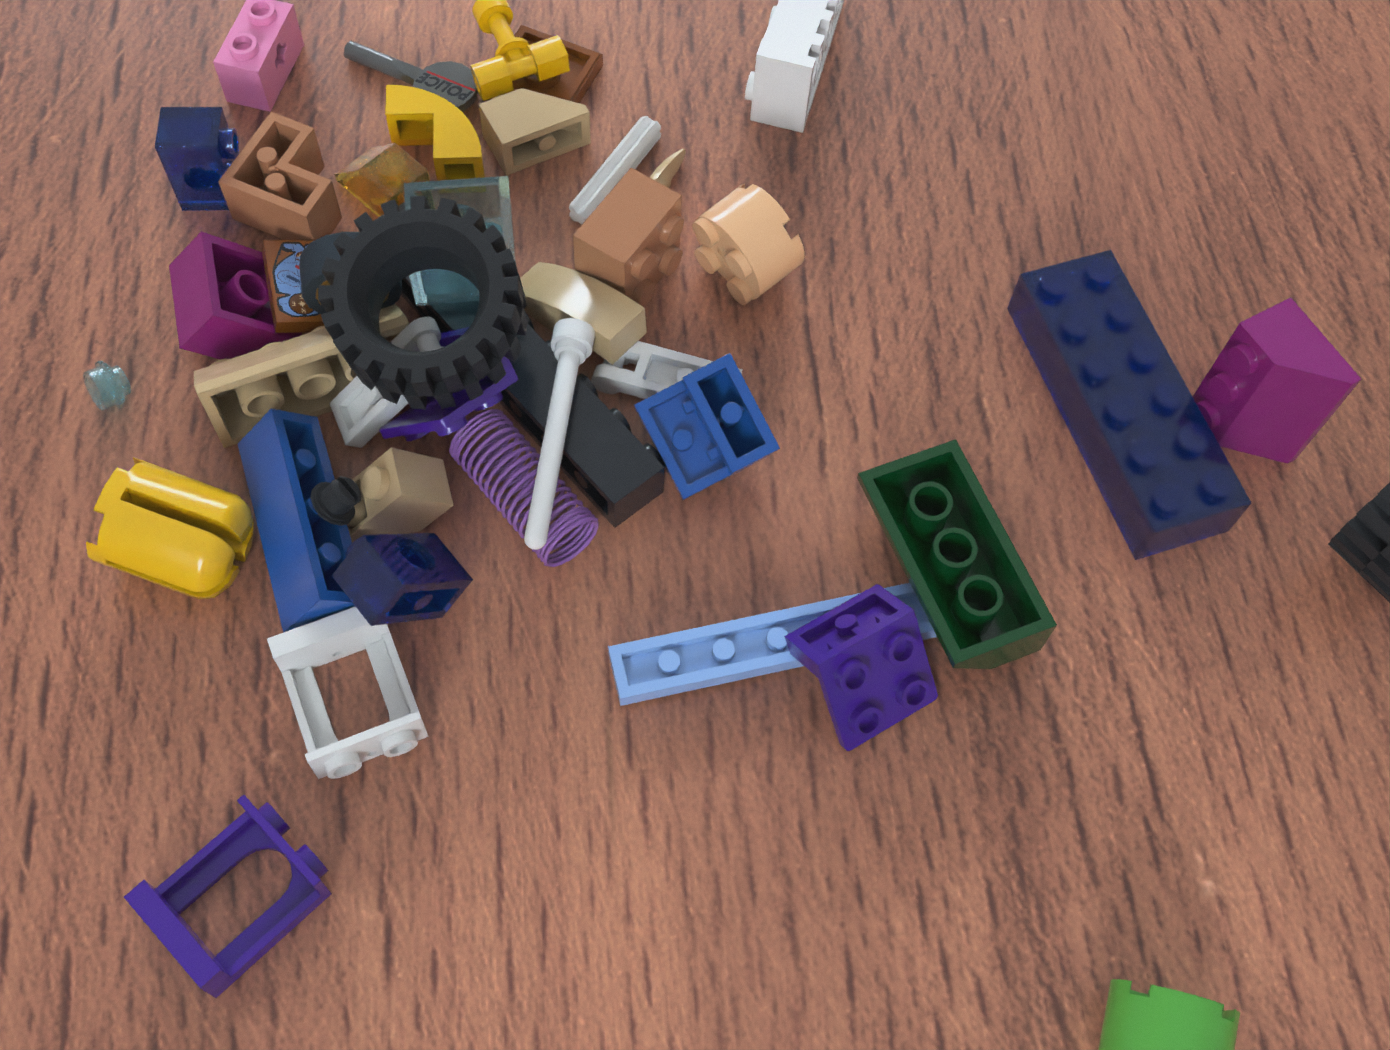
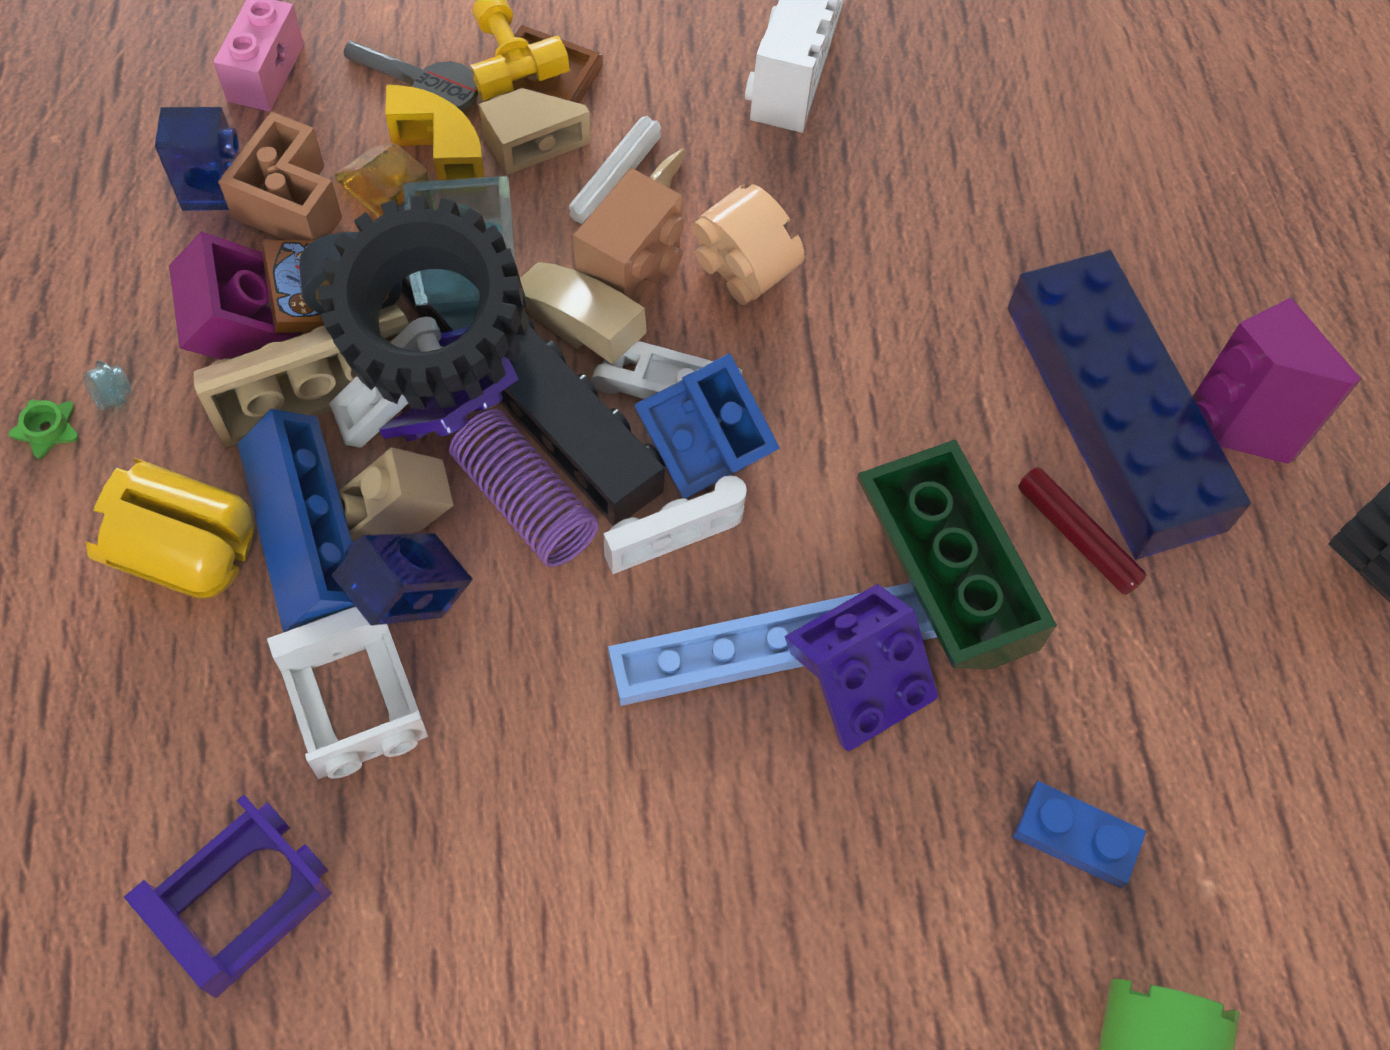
(40, 413): none -> bright green plate
(336, 500): black piece -> none
(571, 344): white piece -> none
(675, 525): none -> white plate
(1079, 834): none -> blue plate
(1082, 531): none -> dark red axle

